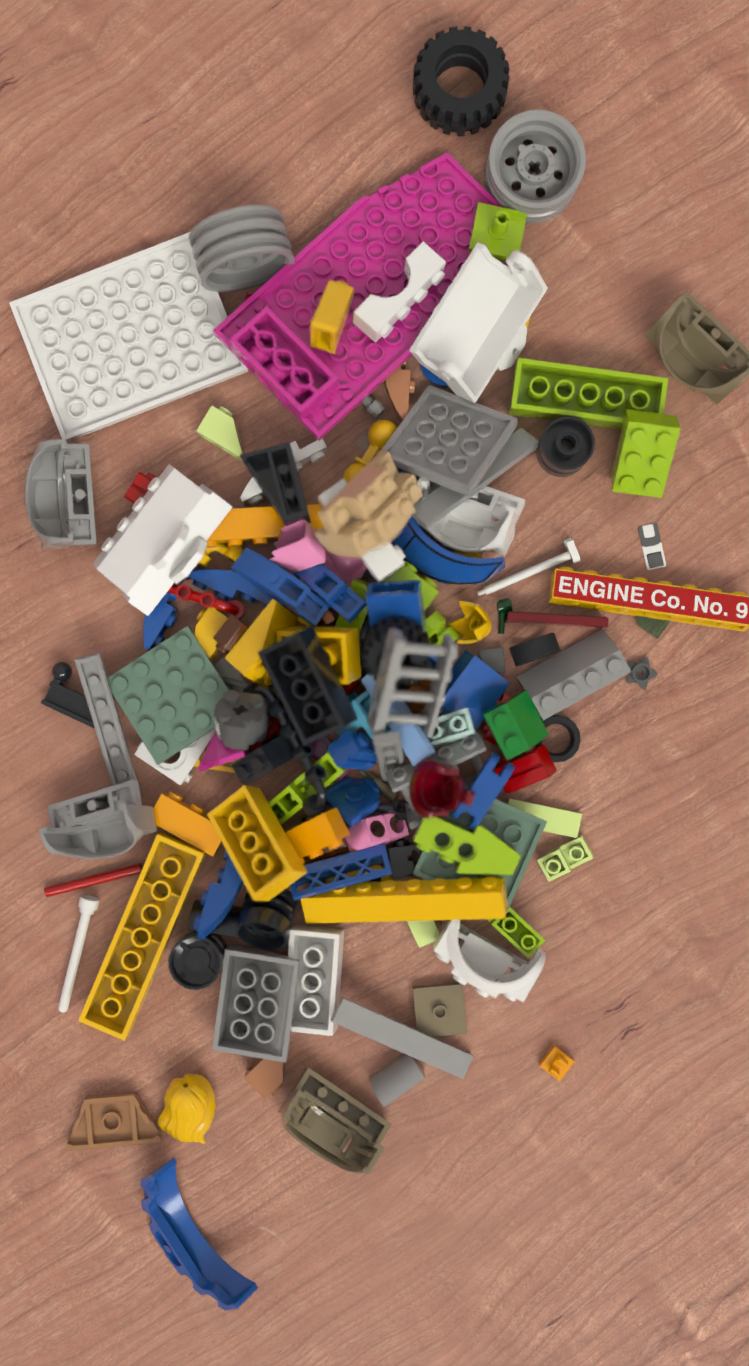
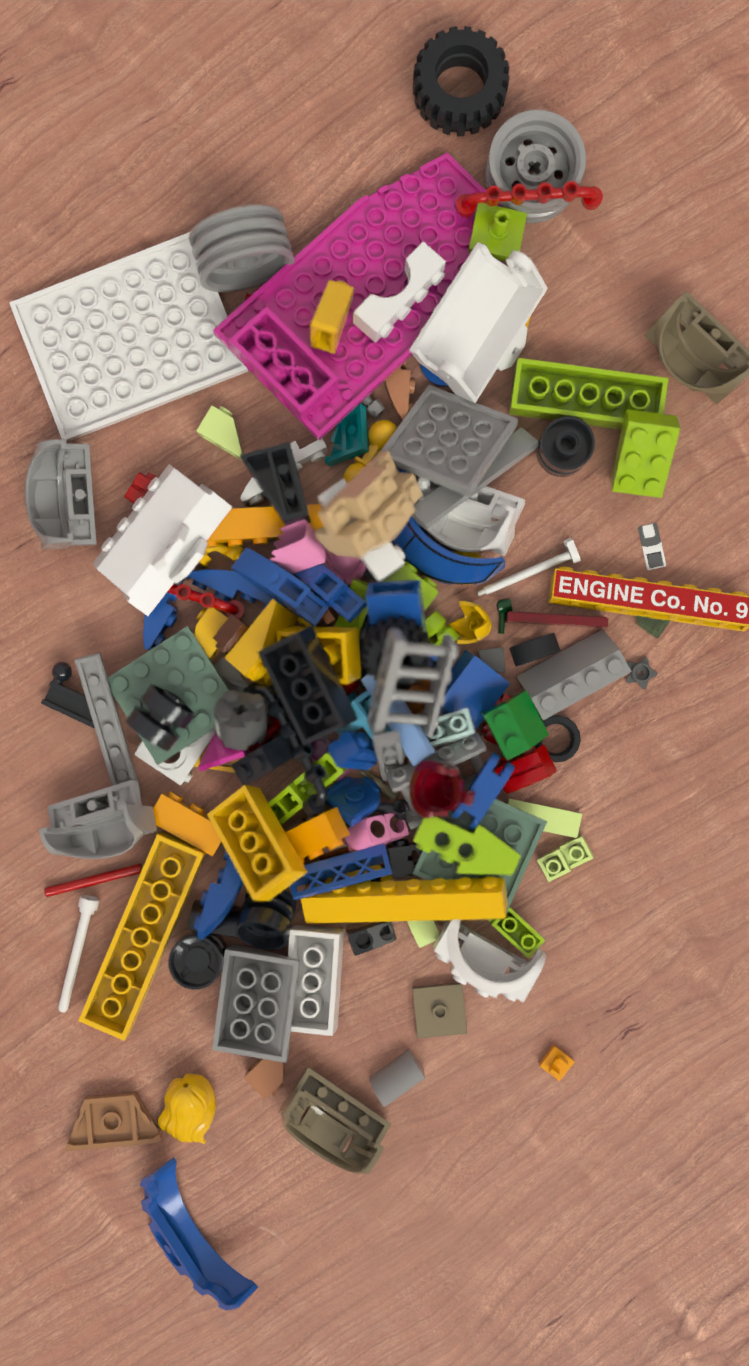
(165, 710): none -> black wheel
(349, 437): none -> teal wing
(371, 937): none -> leg
(401, 1037): light grey tile -> none
(590, 199): none -> red bar

